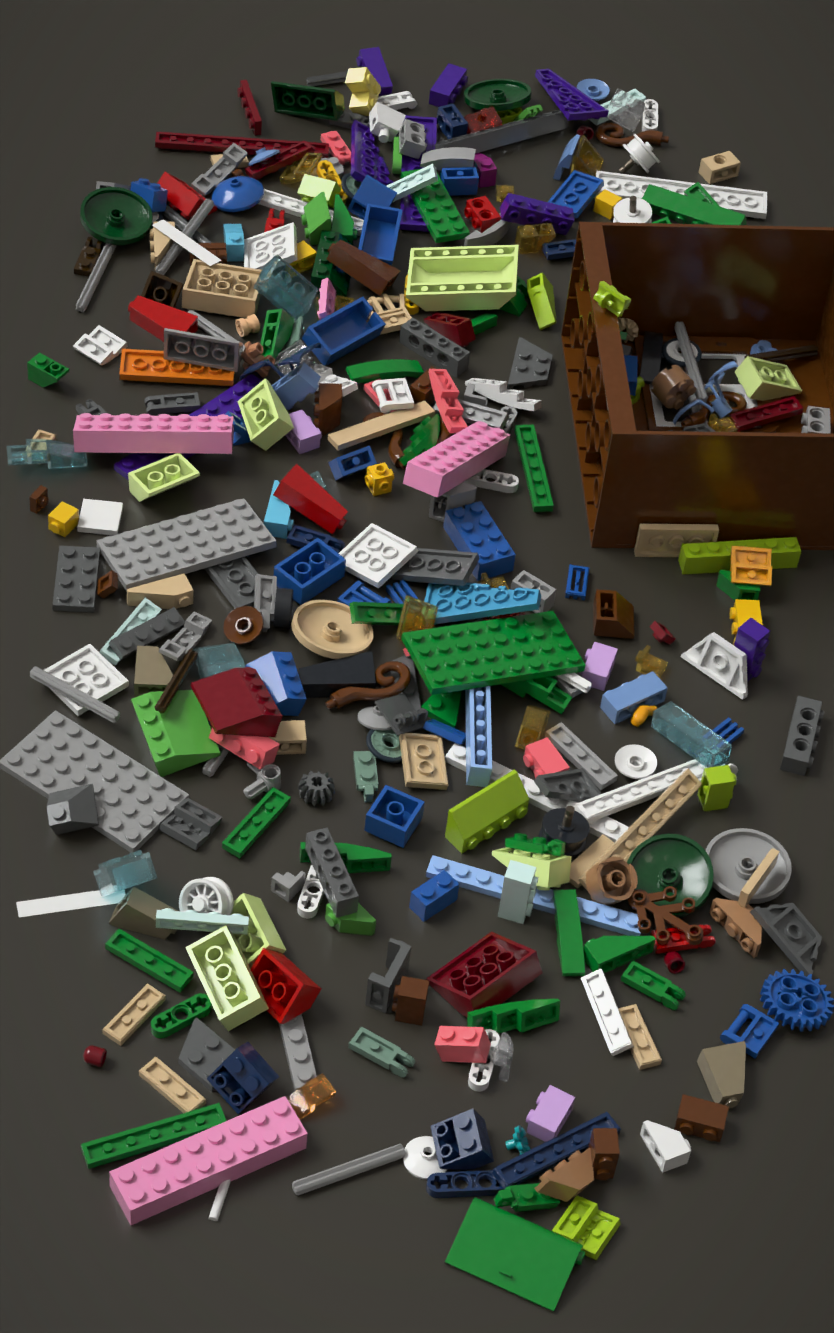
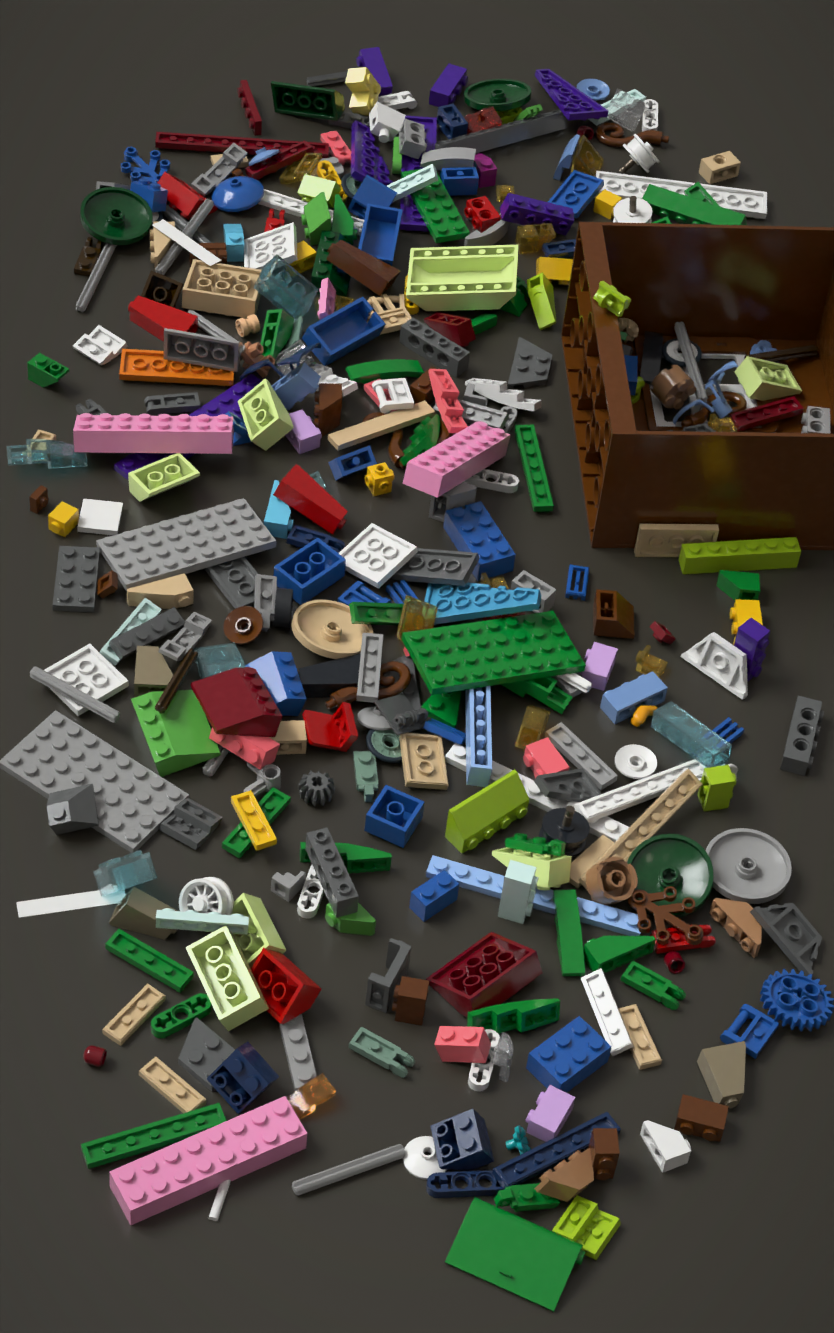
(131, 156): none -> blue plant
(253, 820): none -> yellow plate
(331, 731): none -> red bracket
(369, 667): none -> light grey plate
(555, 269): none -> yellow slope
(569, 1056): none -> blue brick
(751, 565): light orange slope -> none
(758, 877): tan tile -> none

